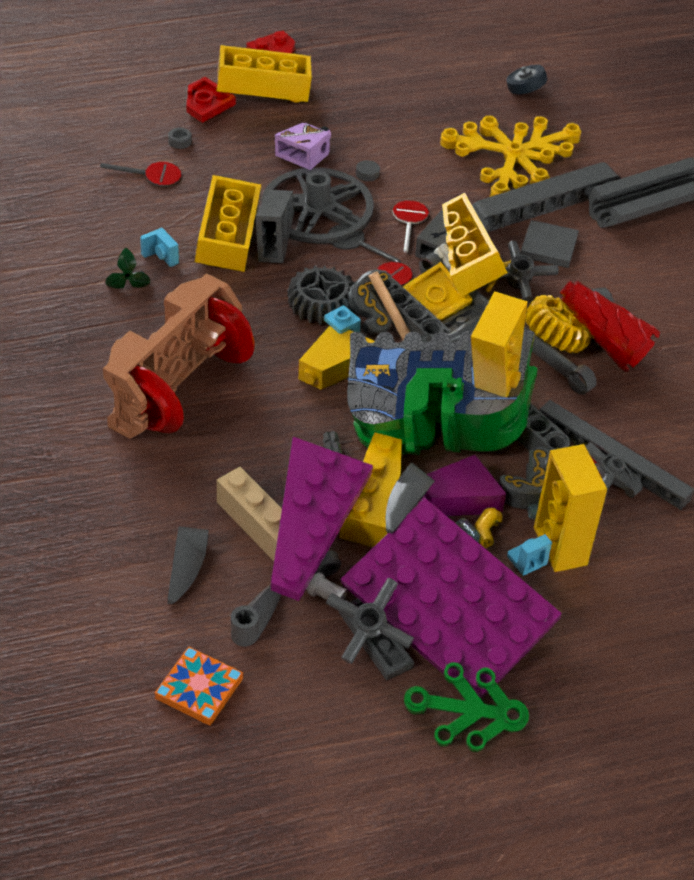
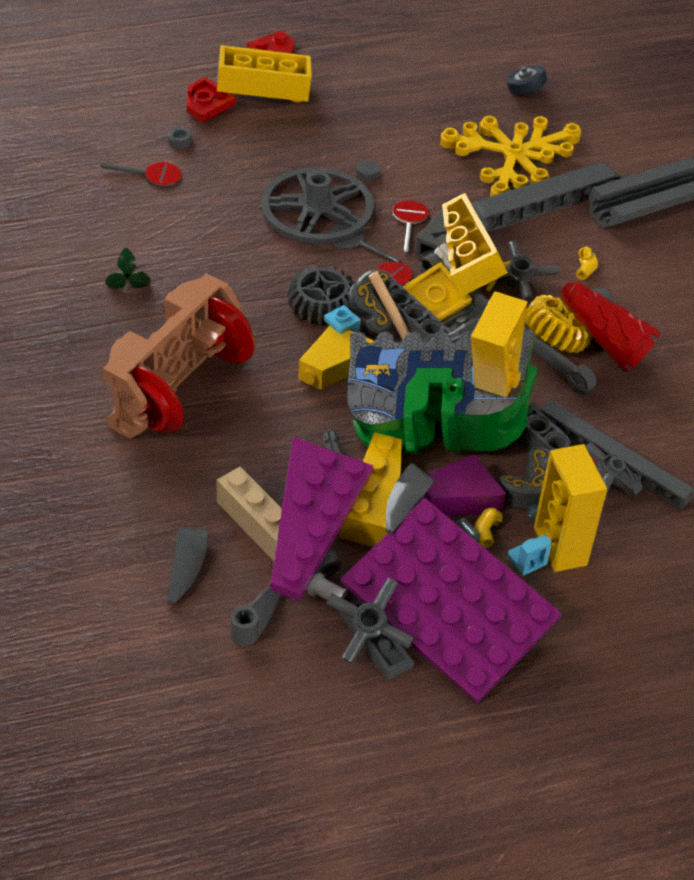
(162, 244): medium azure bracket -> none
(199, 685): tile -> none
(227, 223): yellow brick -> none
(274, 225): dark grey slope -> none
(303, 145): lavender torso -> none
(471, 708): green plant -> none
(549, 243): dark grey tile -> none
(588, 263): none -> yellow arm

